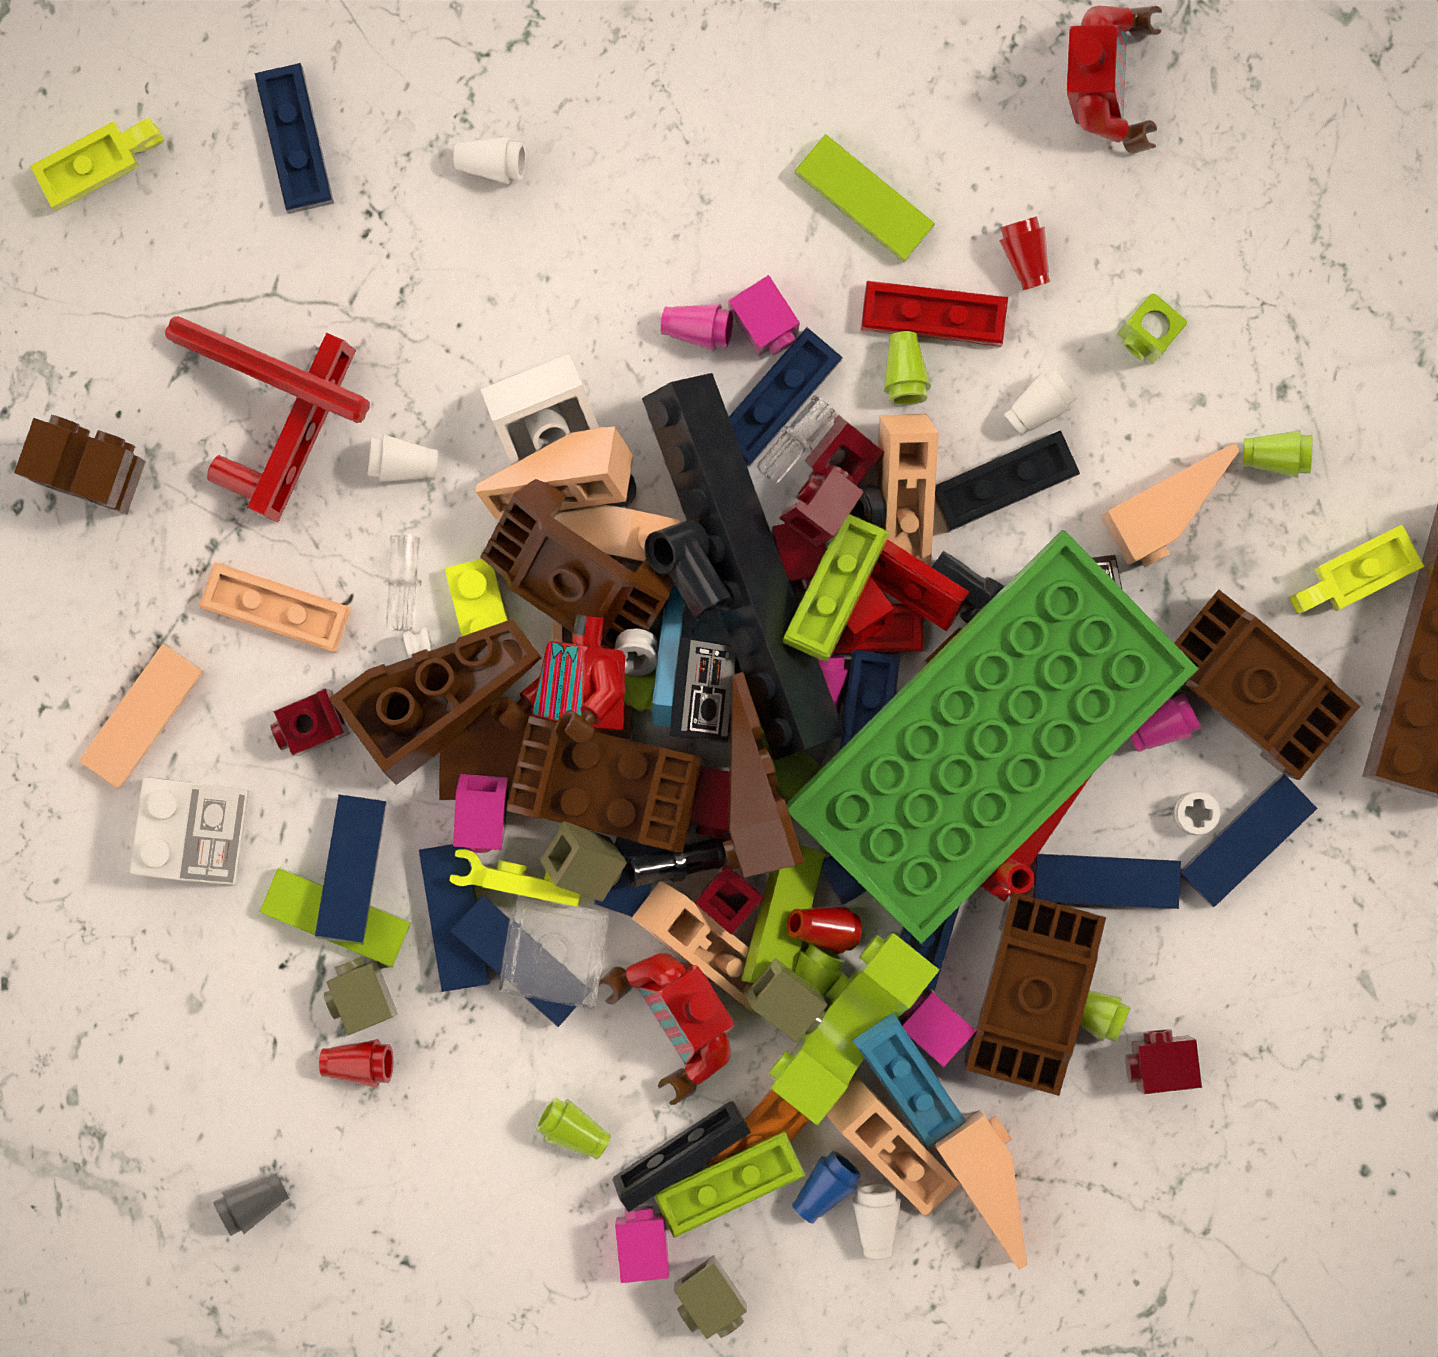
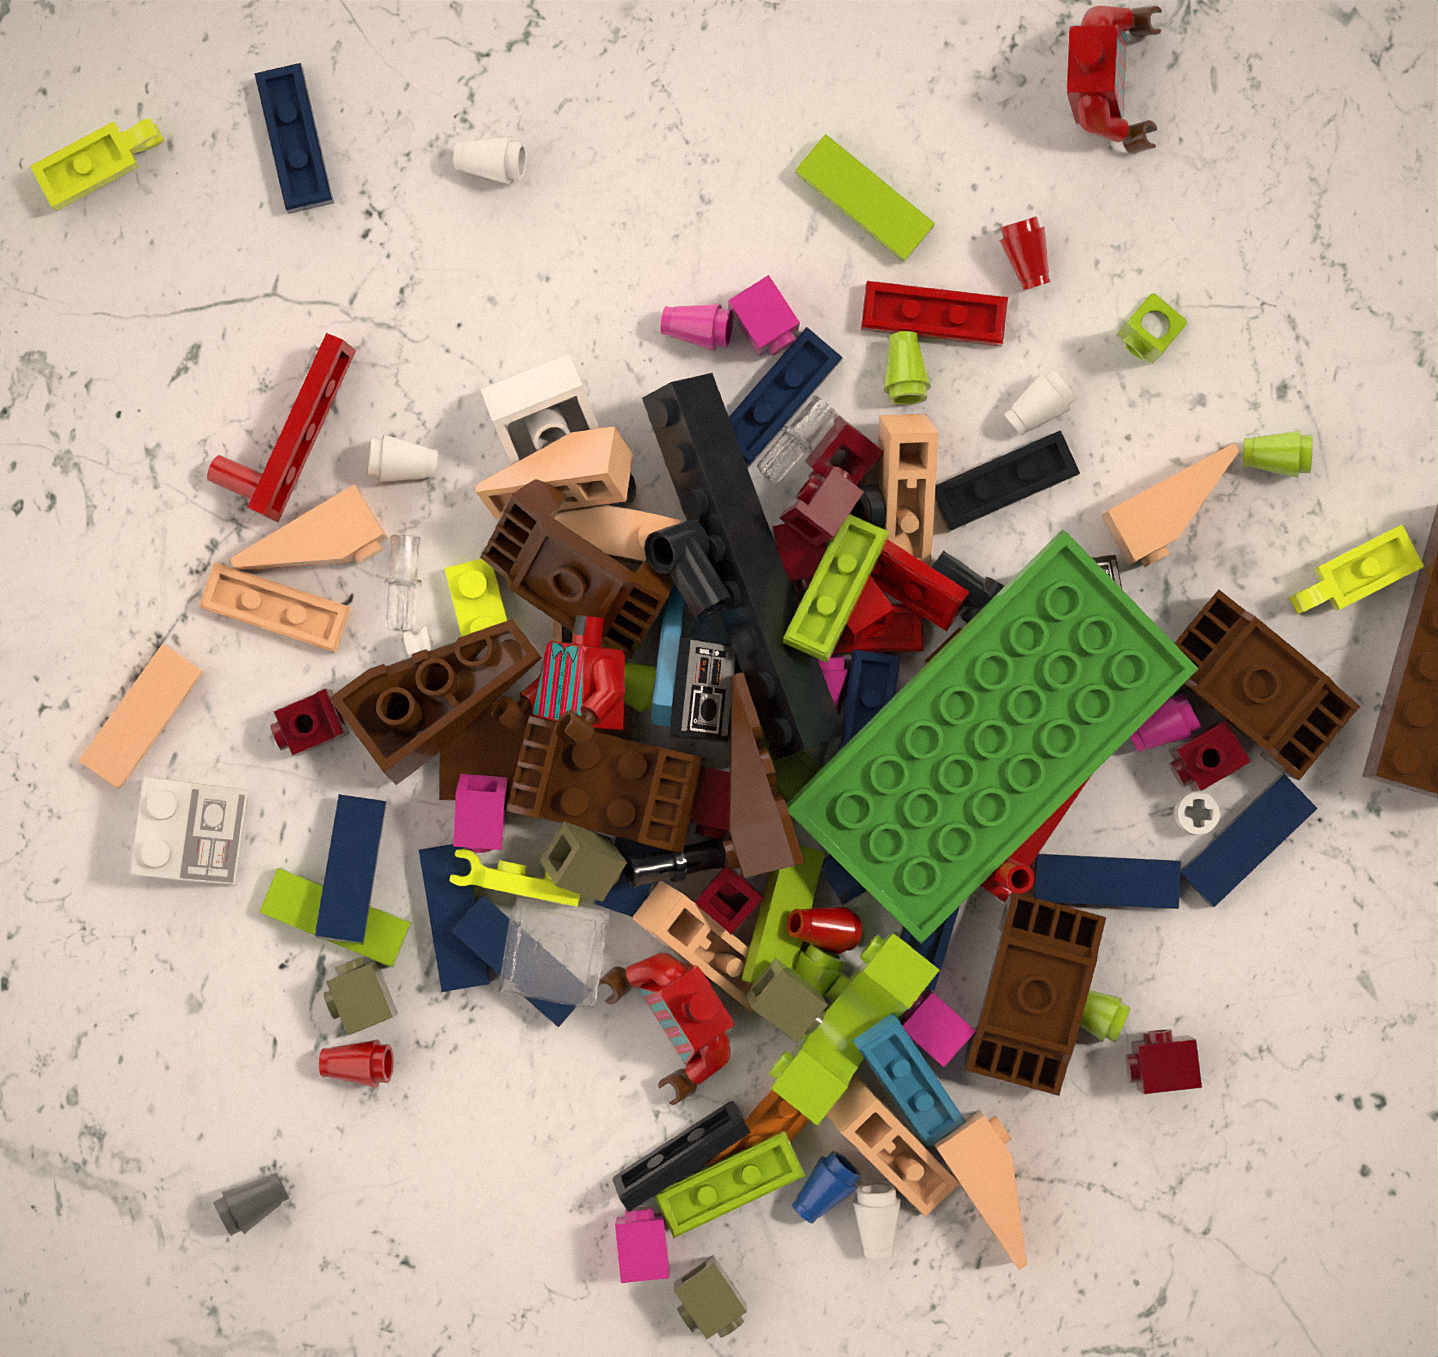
(85, 467): reddish brown brick -> none
(267, 369): red axle -> none
(327, 534): none -> light nougat slope
(572, 1129): lime cone -> none
(646, 646): white bush -> none
(1207, 757): none -> dark red brick

